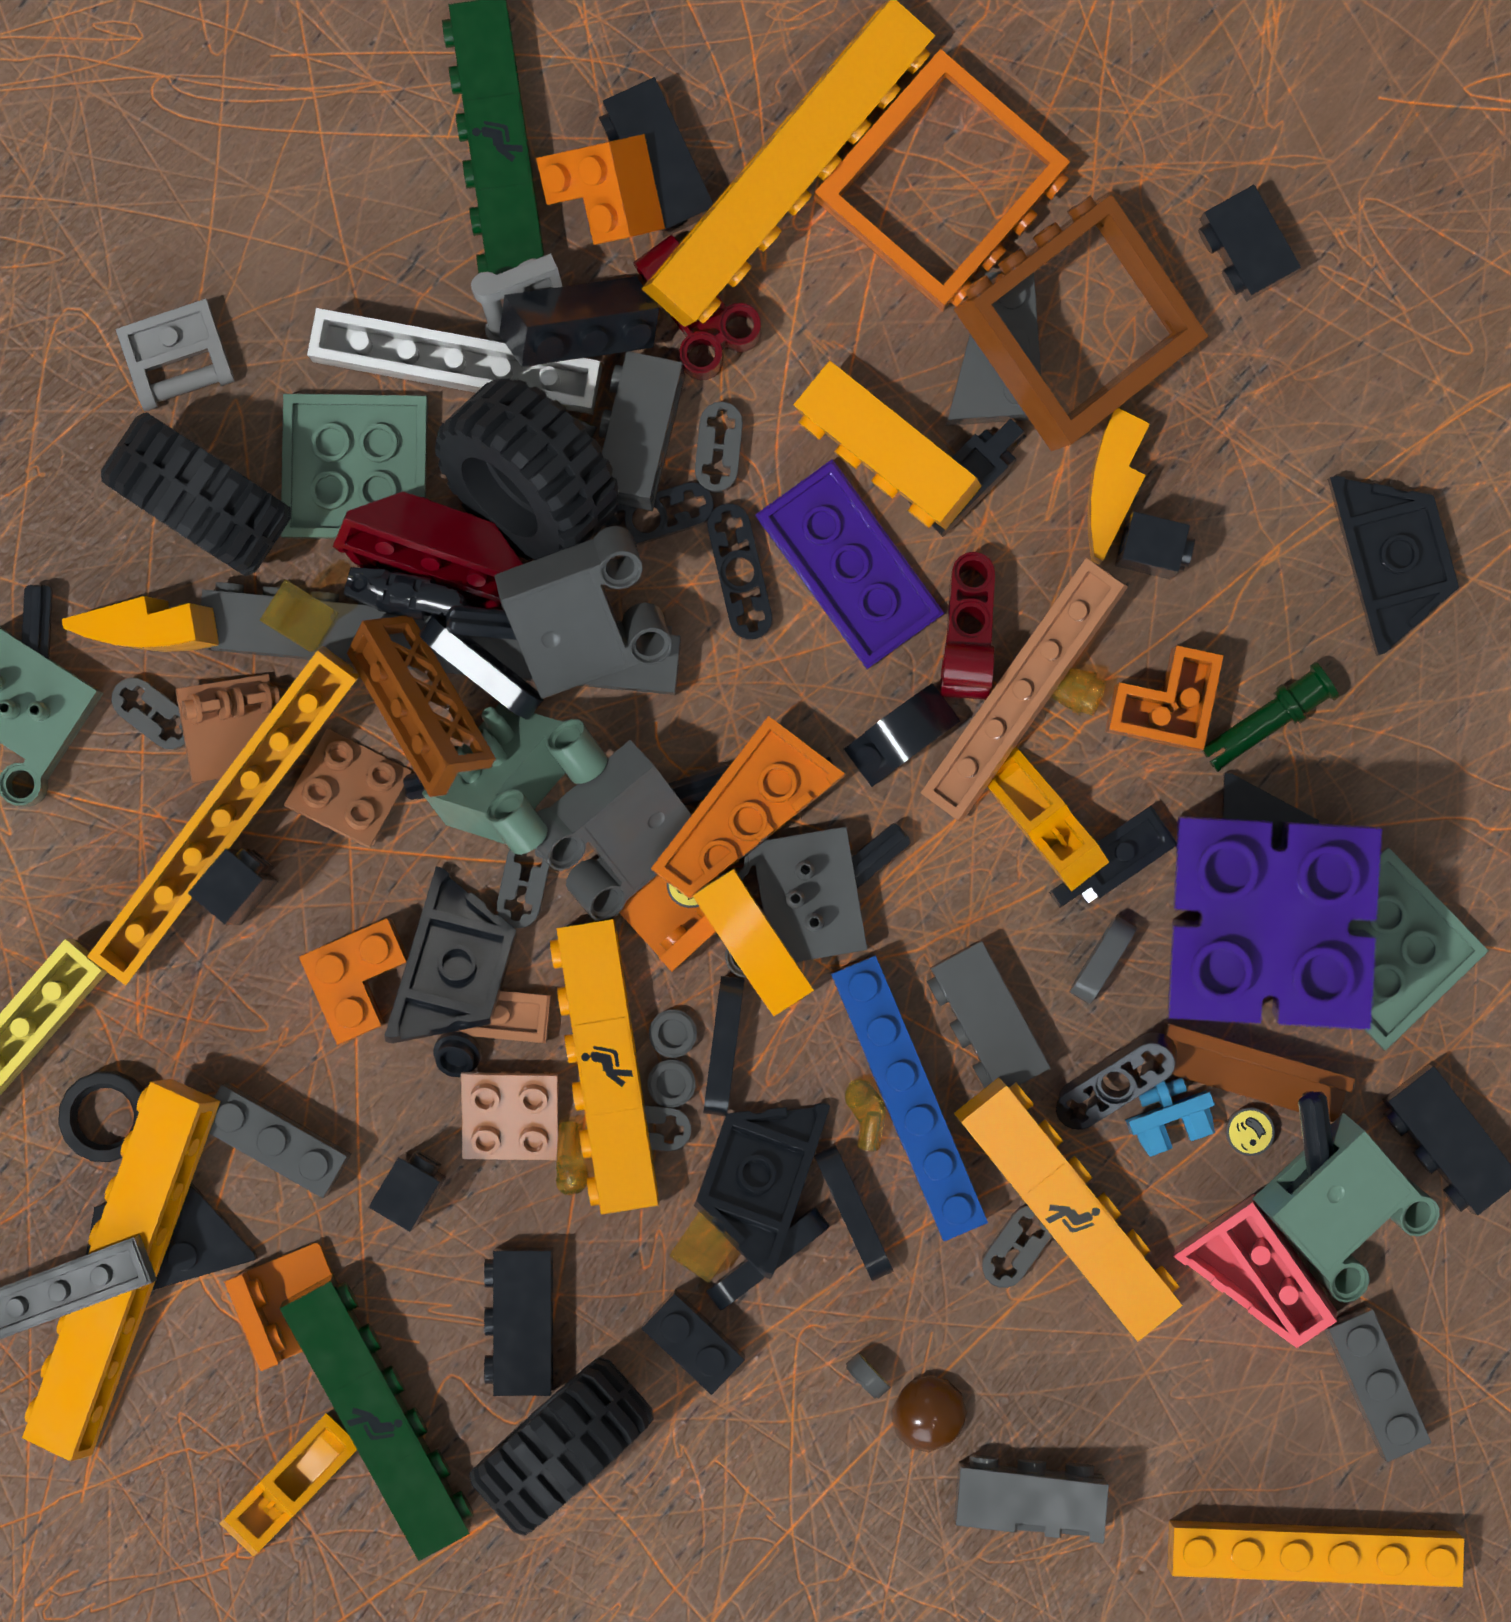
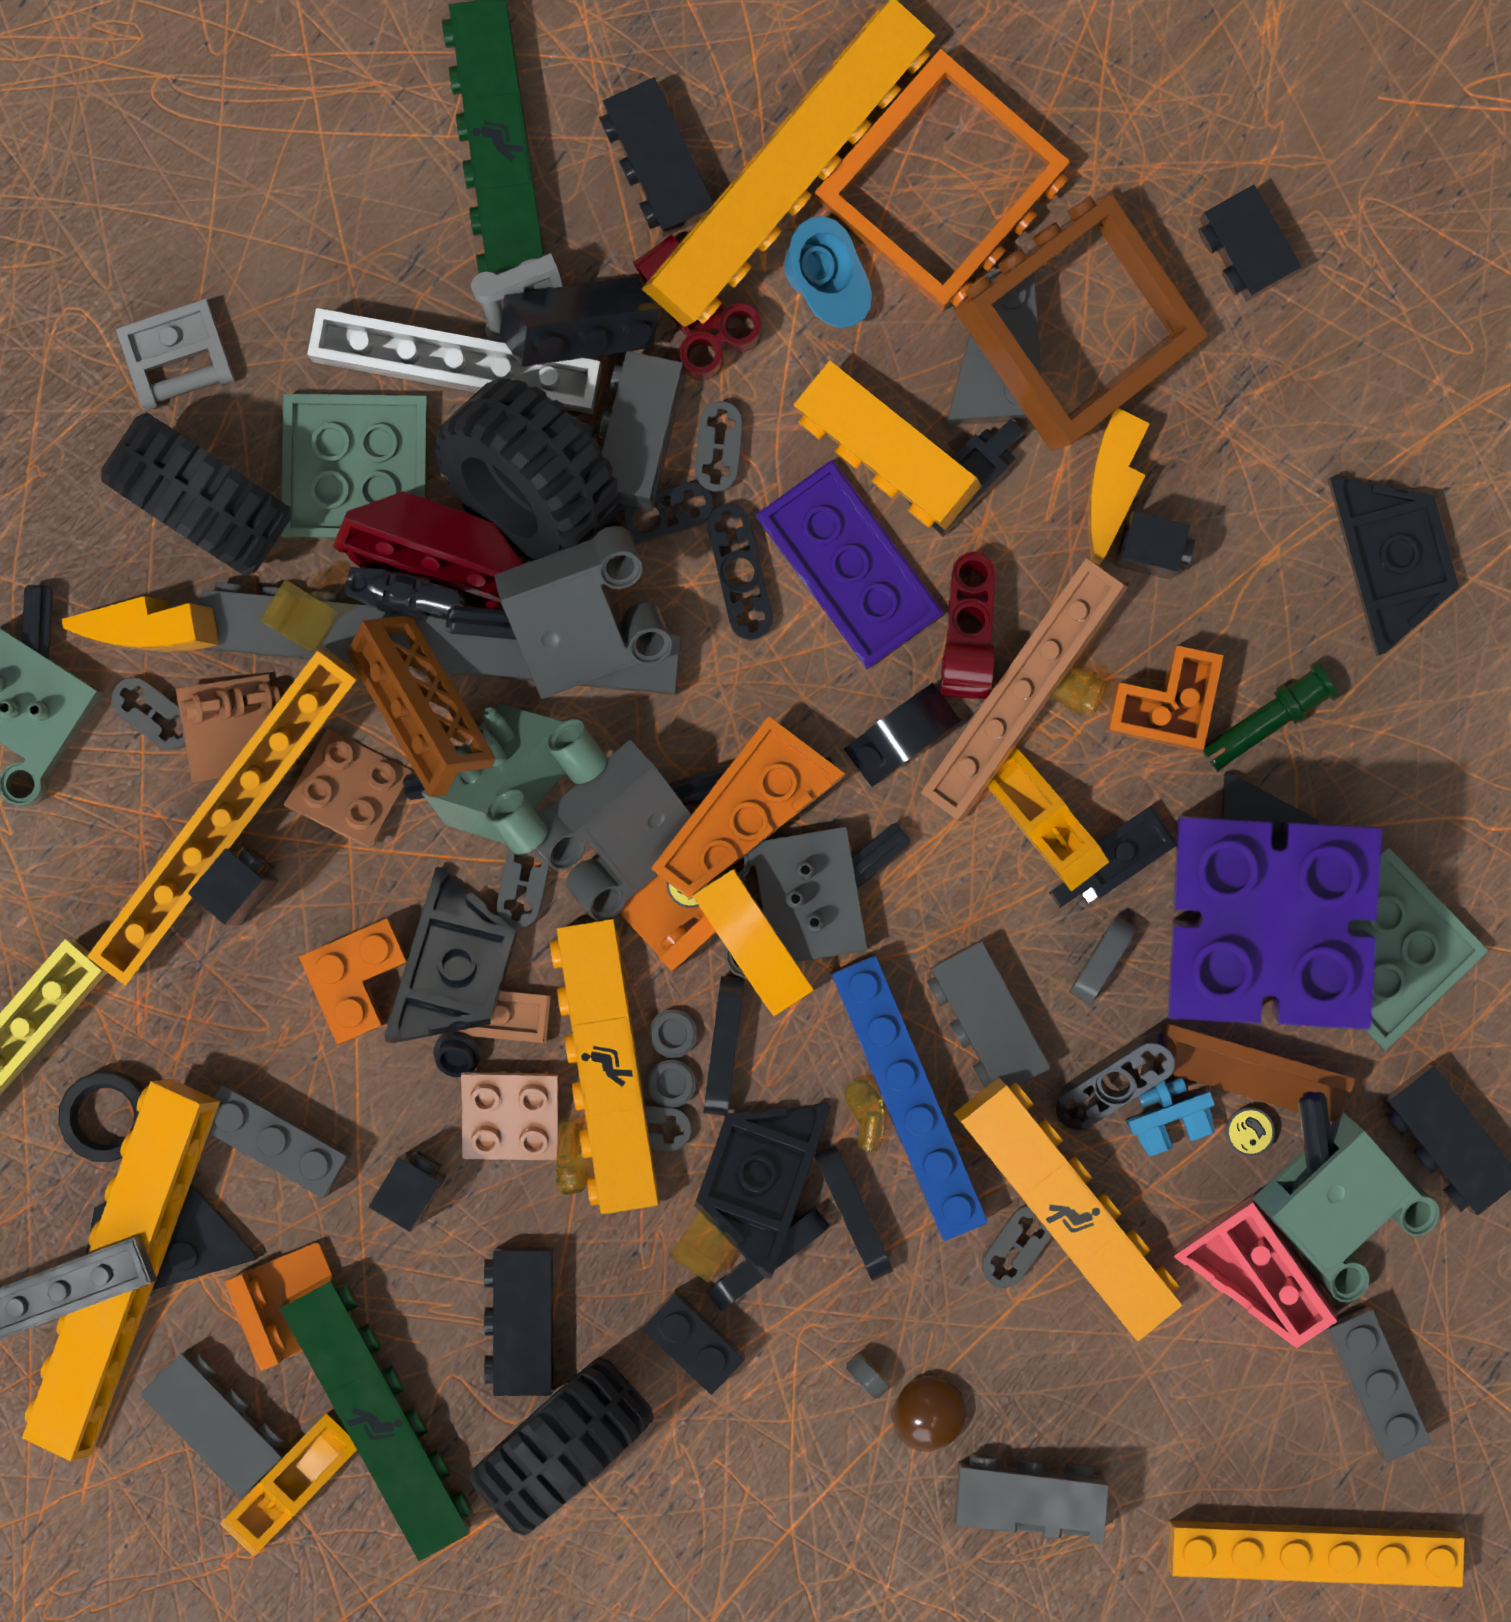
(214, 1421): none -> dark grey brick
(482, 668): beam -> none
(612, 181): orange brick -> none
(828, 272): none -> dark azure piece

